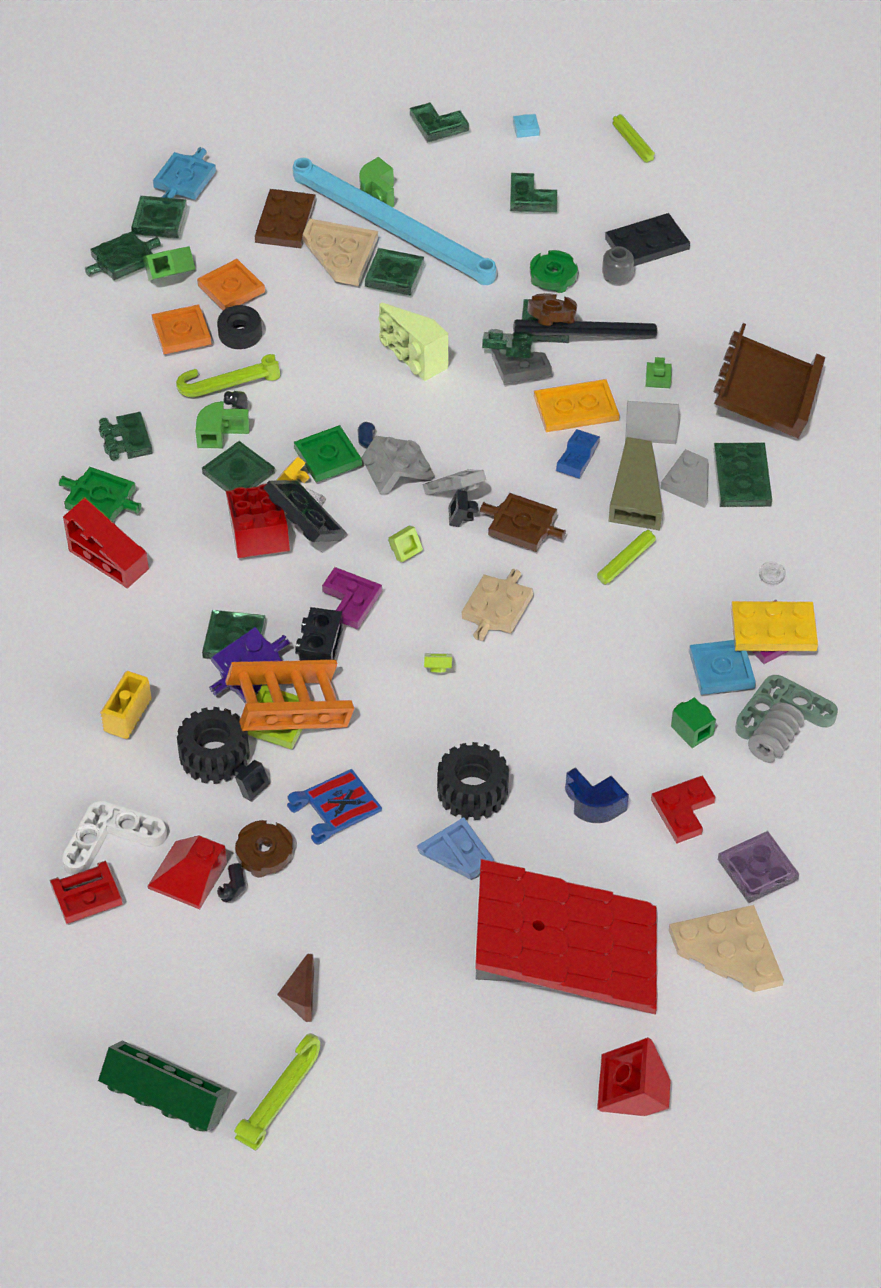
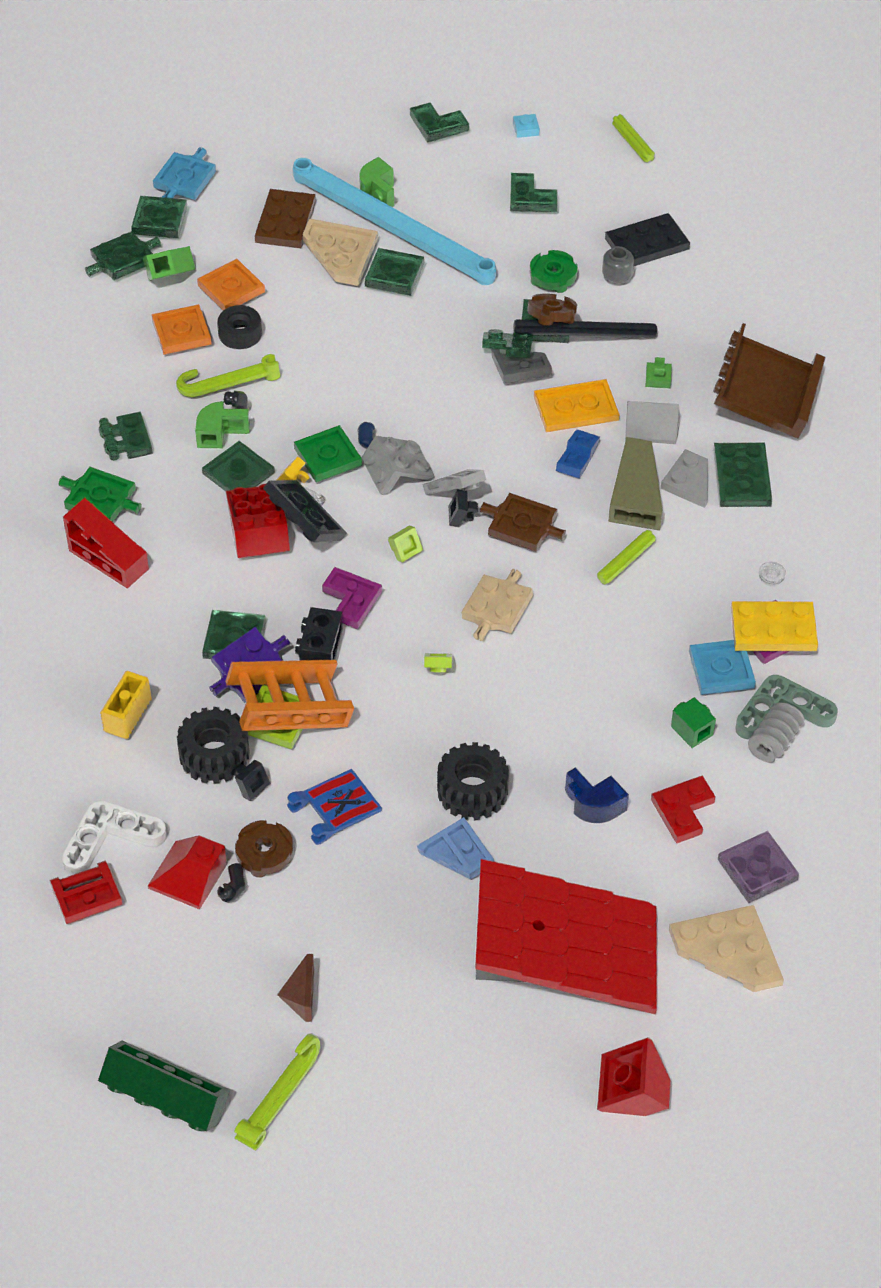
(414, 340): yellowish green slope -> none

